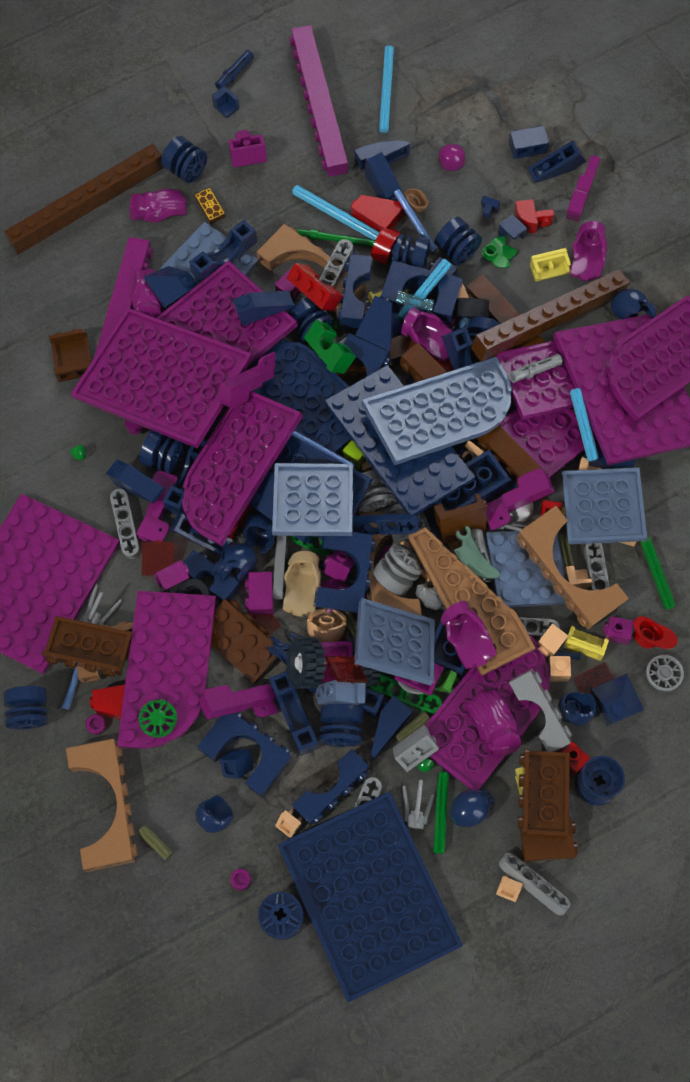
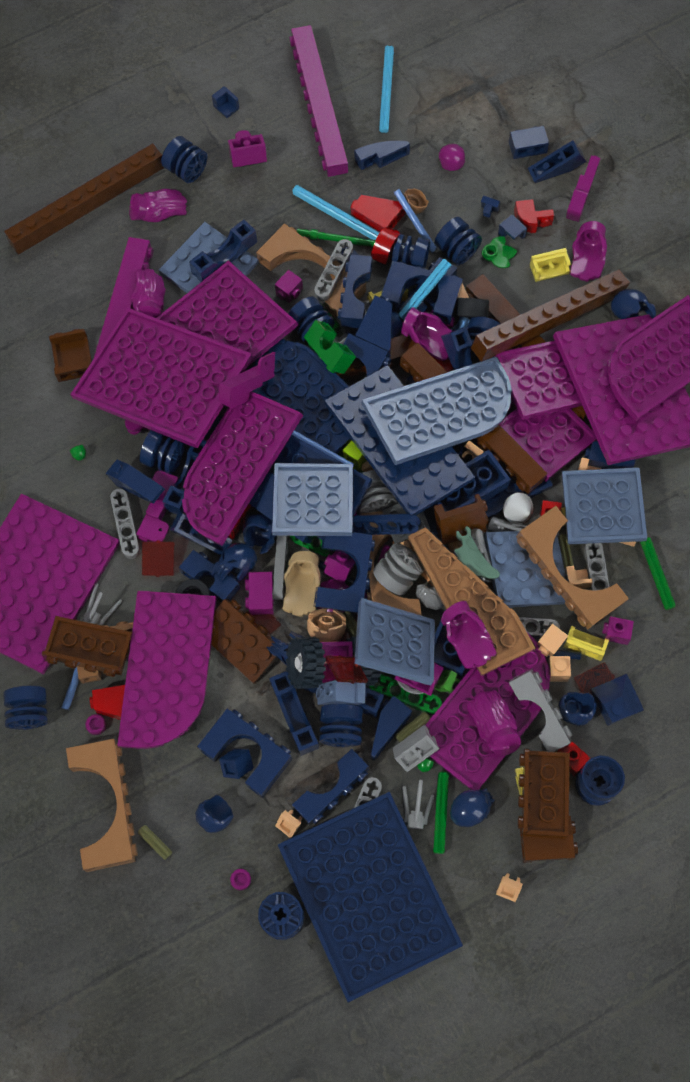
(158, 718): green wheel -> none
(170, 284): dark blue slope -> none
(171, 575): magenta slope -> none
(210, 205): reddish brown tile -> none
(222, 701): magenta piece -> none
(246, 57): dark blue pin -> none
(260, 305): dark blue slope -> none
(307, 282): red arch -> none
(381, 176): dark blue slope -> none
(414, 301): clear light blue pin -> none
(529, 370): light grey pin -> none
(531, 488): magenta piece -> none
(552, 898): light grey beam -> none
(584, 425): medium azure axle -> none
(652, 634): red piece -> none
(664, 673): light grey wheel -> none

